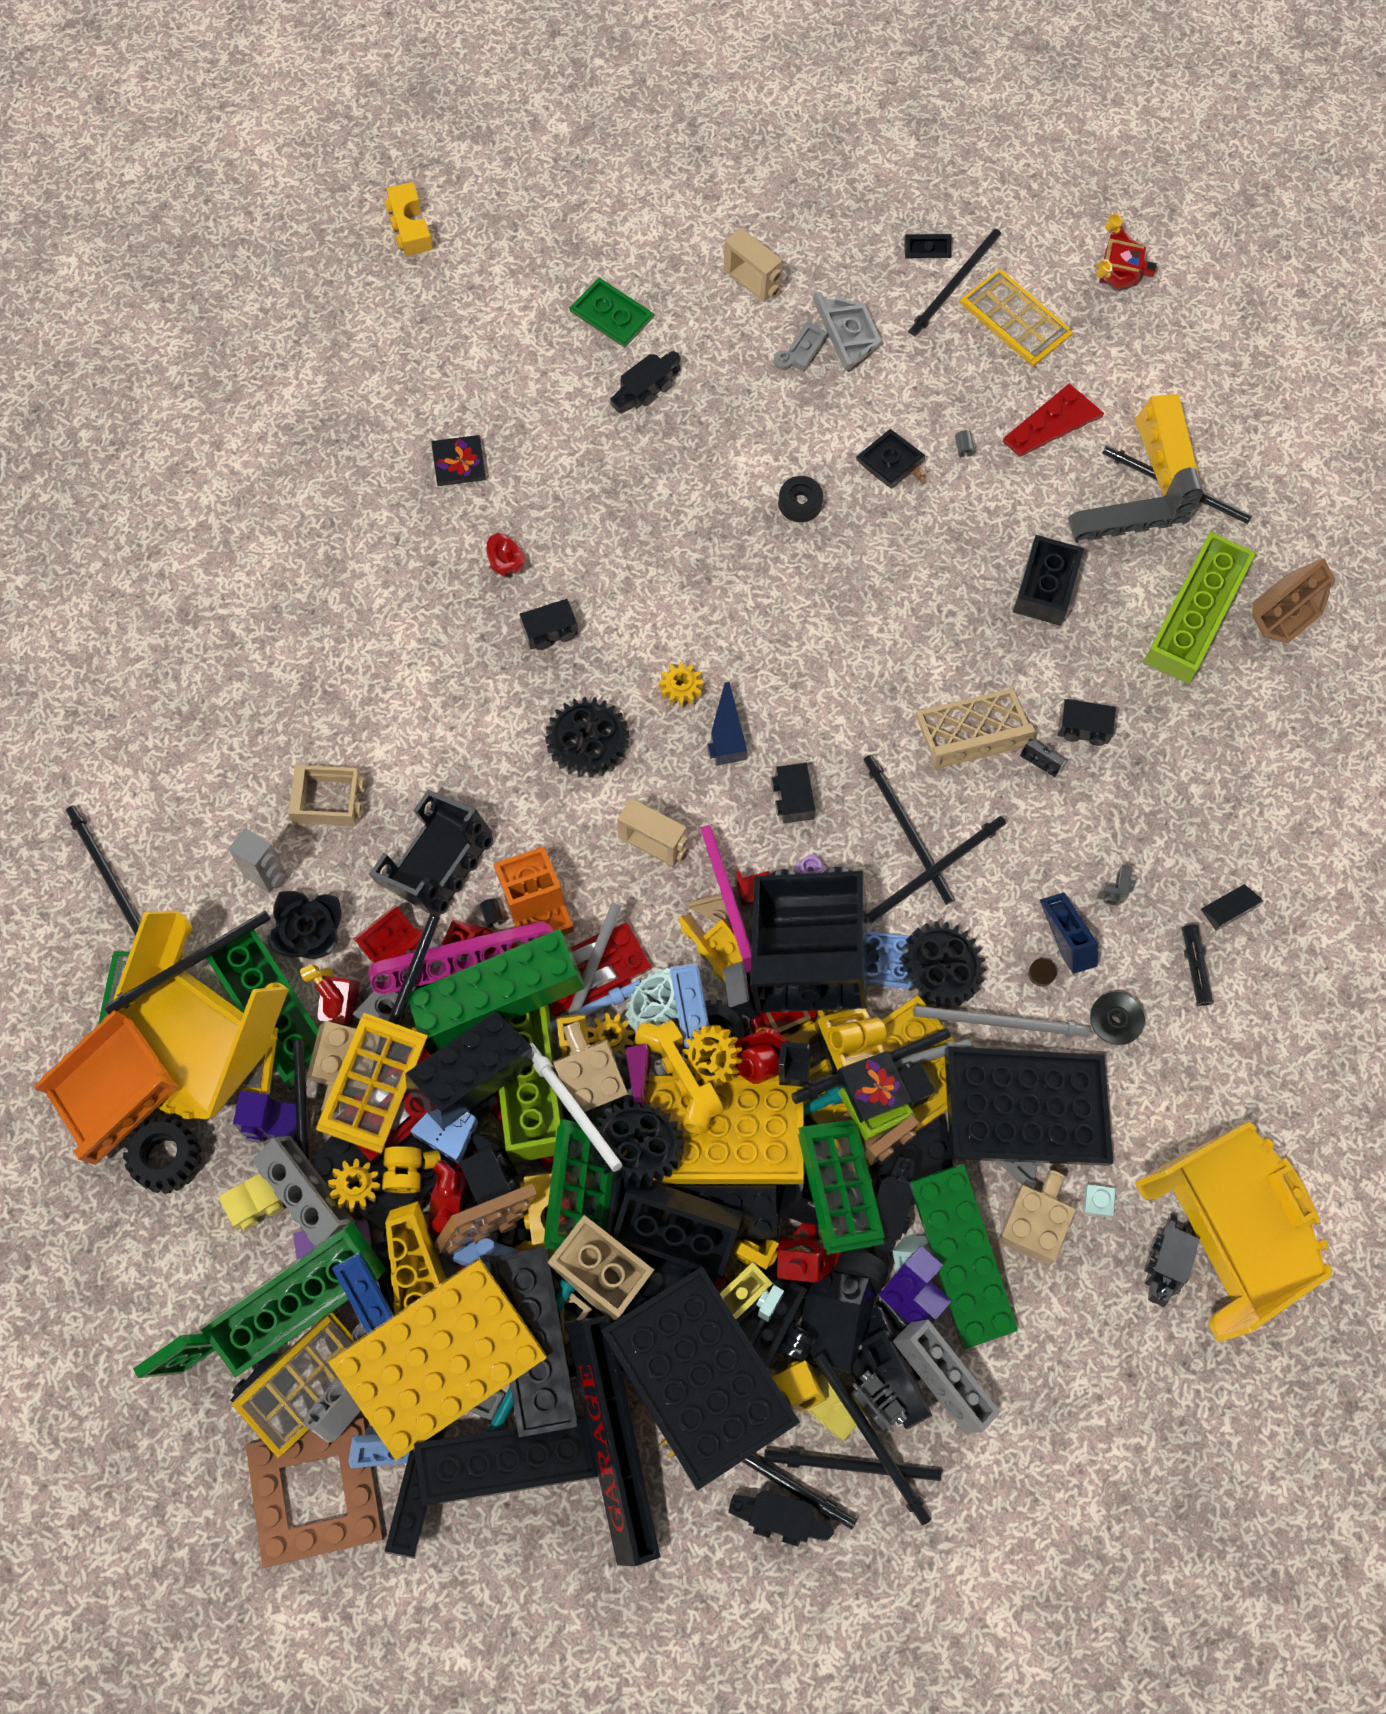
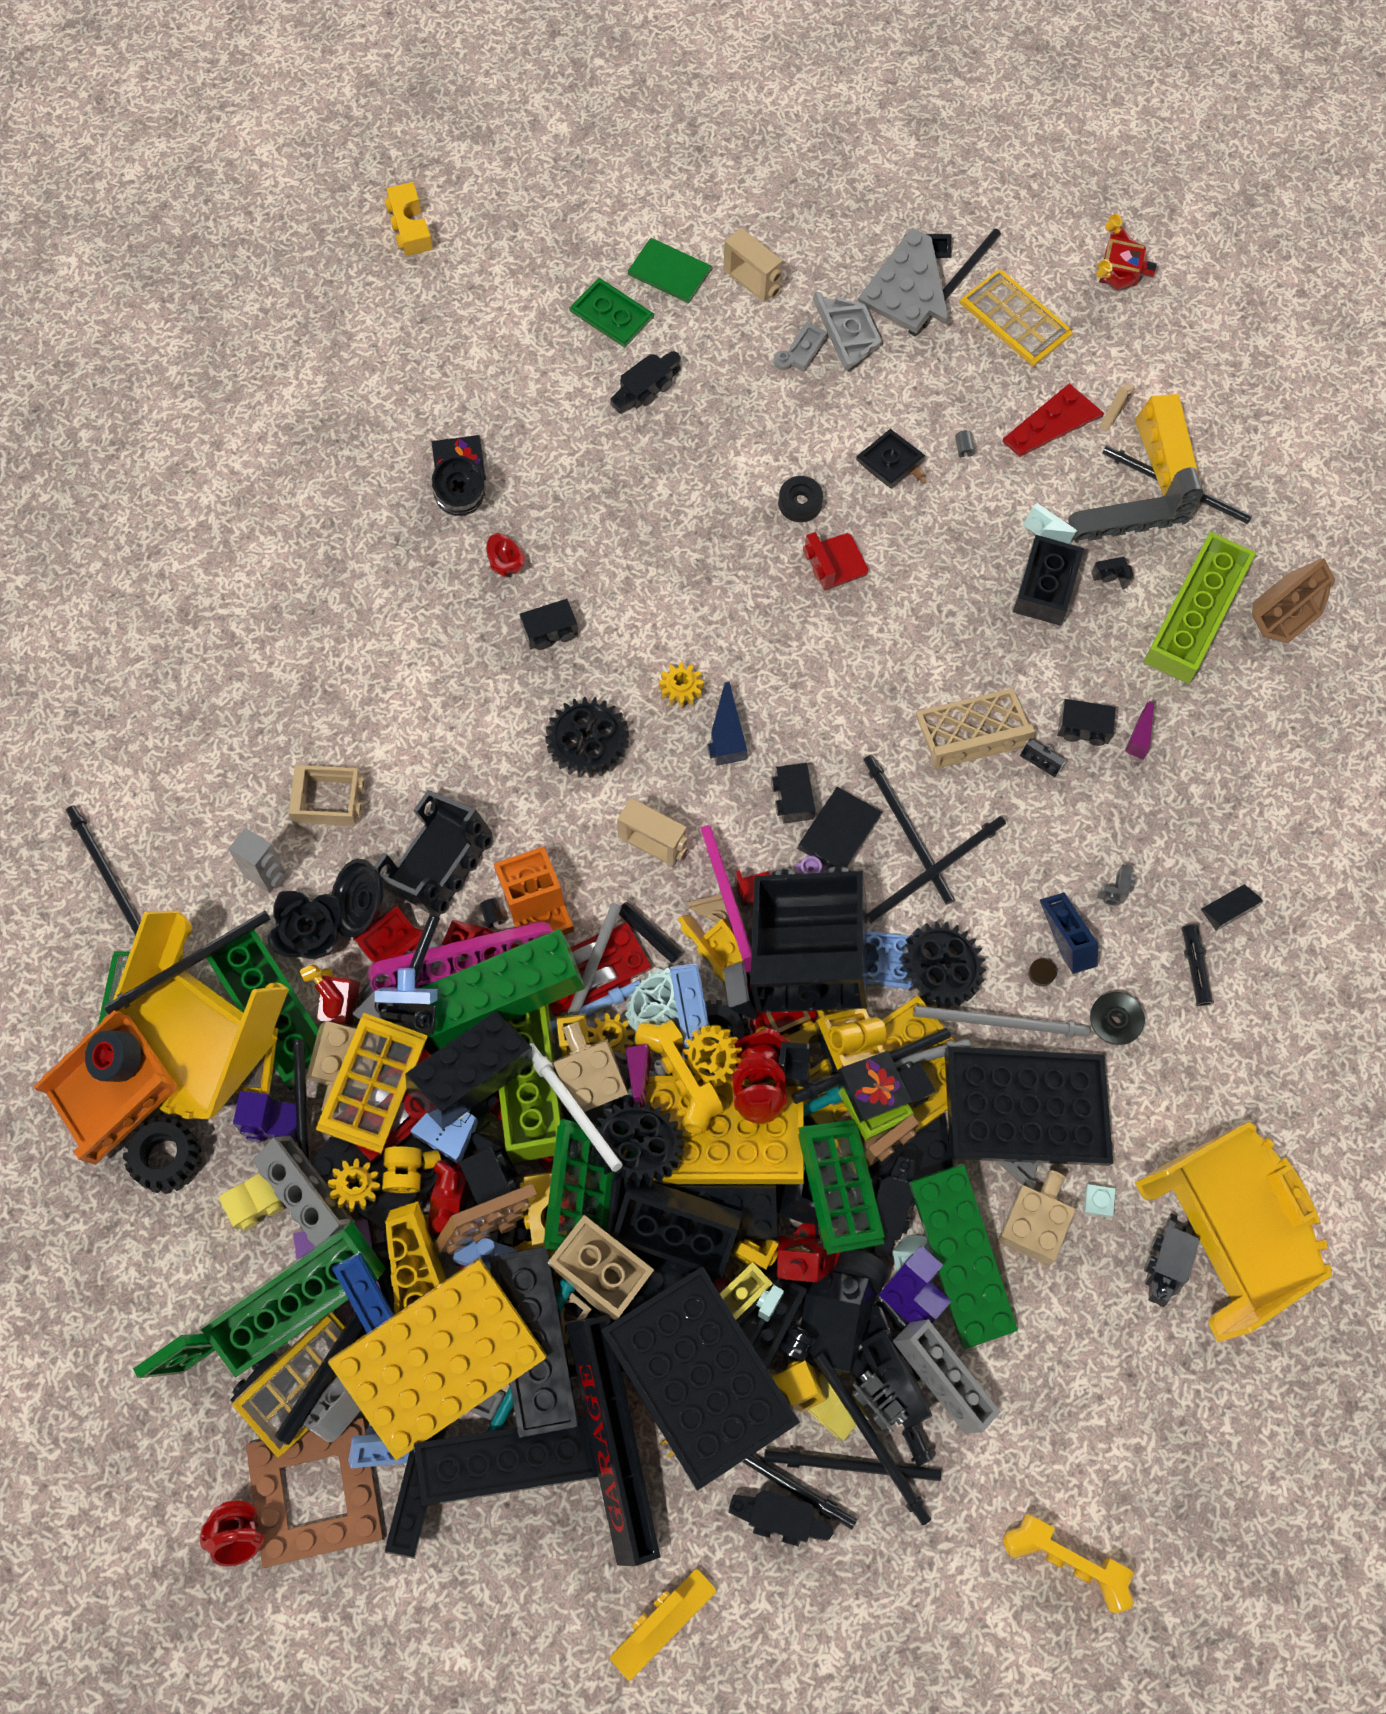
(112, 1056): none -> black wheel
(231, 1533): none -> red helmet
(318, 1383): none -> black axle
(360, 897): none -> black hat
(406, 990): none -> light blue tile
(411, 1016): none -> black hinge
(458, 472): none -> black wheel
(650, 932): none -> black axle
(662, 1625): none -> yellow bracket
(669, 270): none -> green tile
(761, 1101): none -> red helmet
(834, 559): none -> red bracket
(839, 829): none -> black tile
(908, 284): none -> light grey wing
(918, 1447): none -> black pin
(1048, 525): none -> light aqua slope
(1110, 569): none -> black bracket
(1112, 1576): none -> yellow plate
(1116, 406): none -> tan tile
(1140, 739): none -> magenta slope

